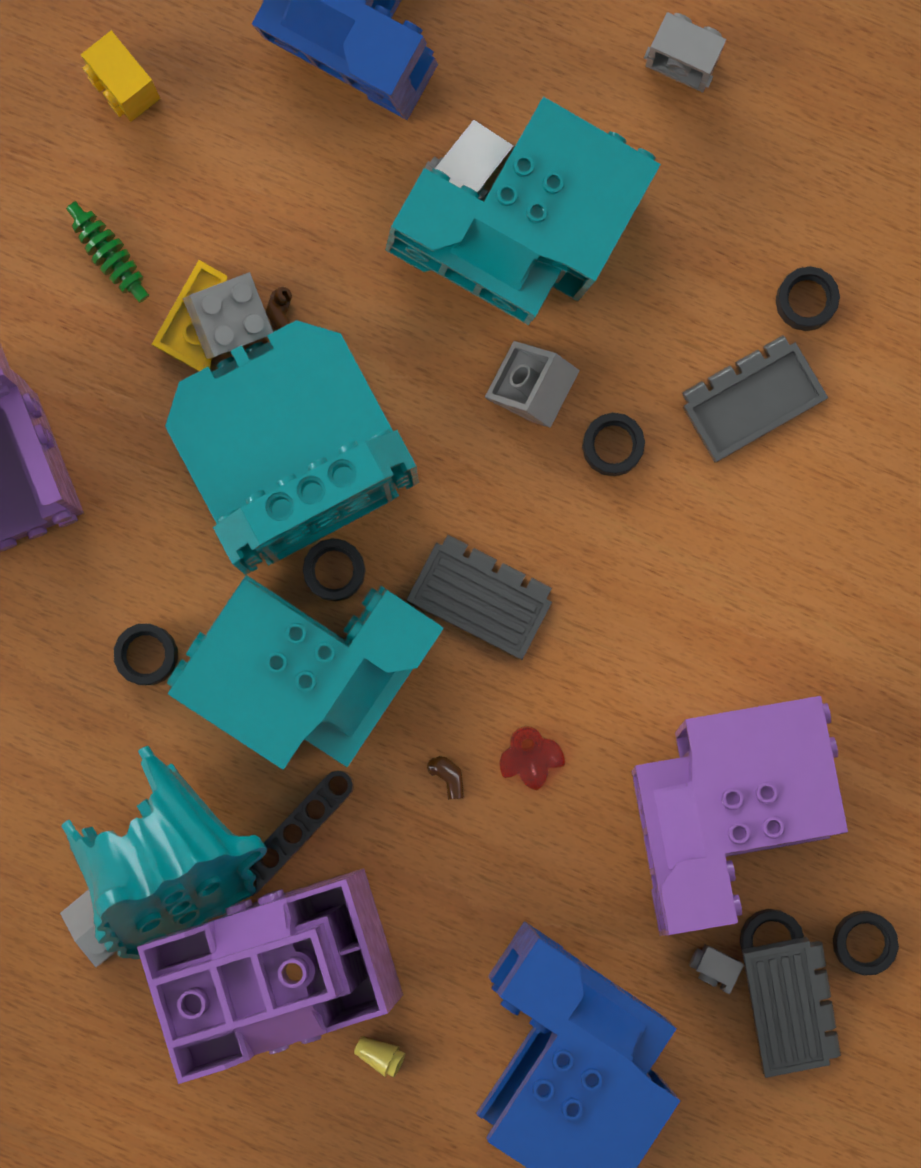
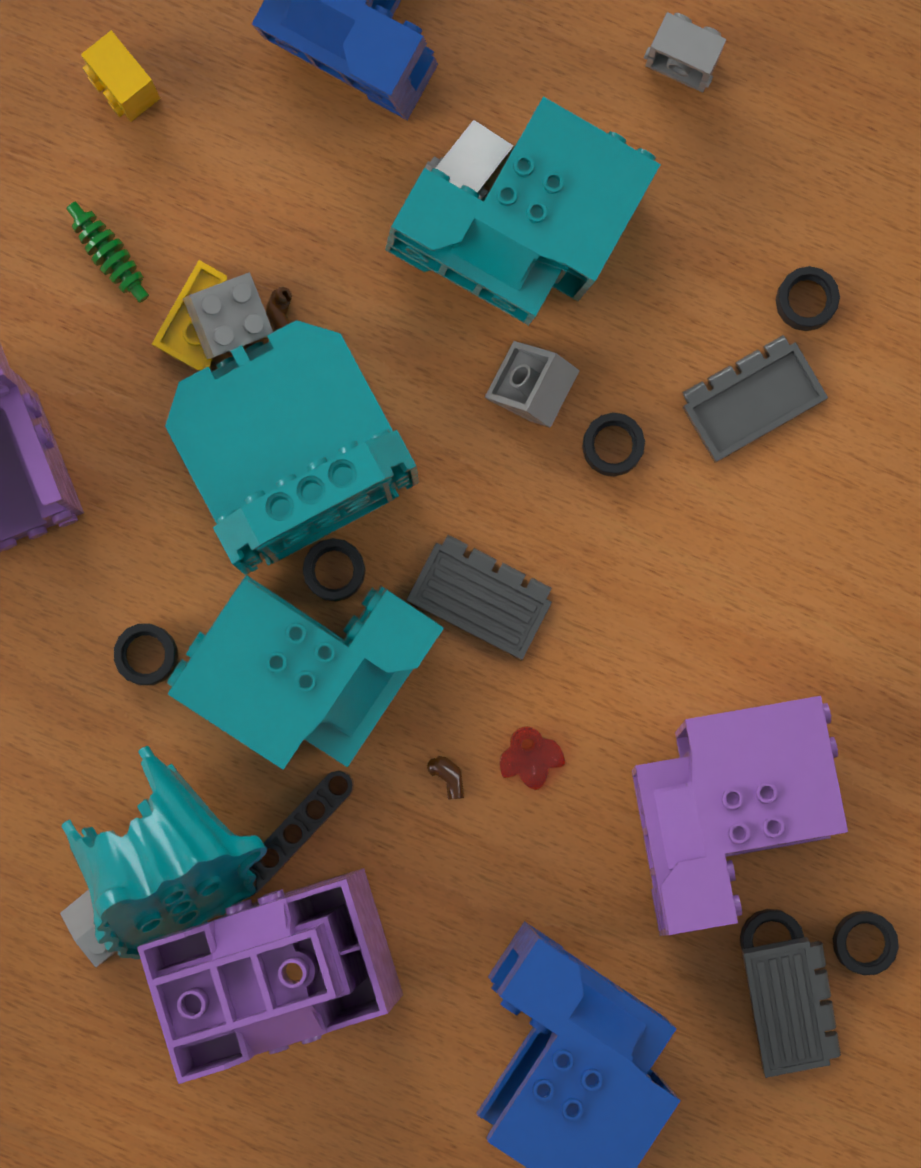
(380, 1055): light yellow cone -> none
(716, 967): light grey brick -> none

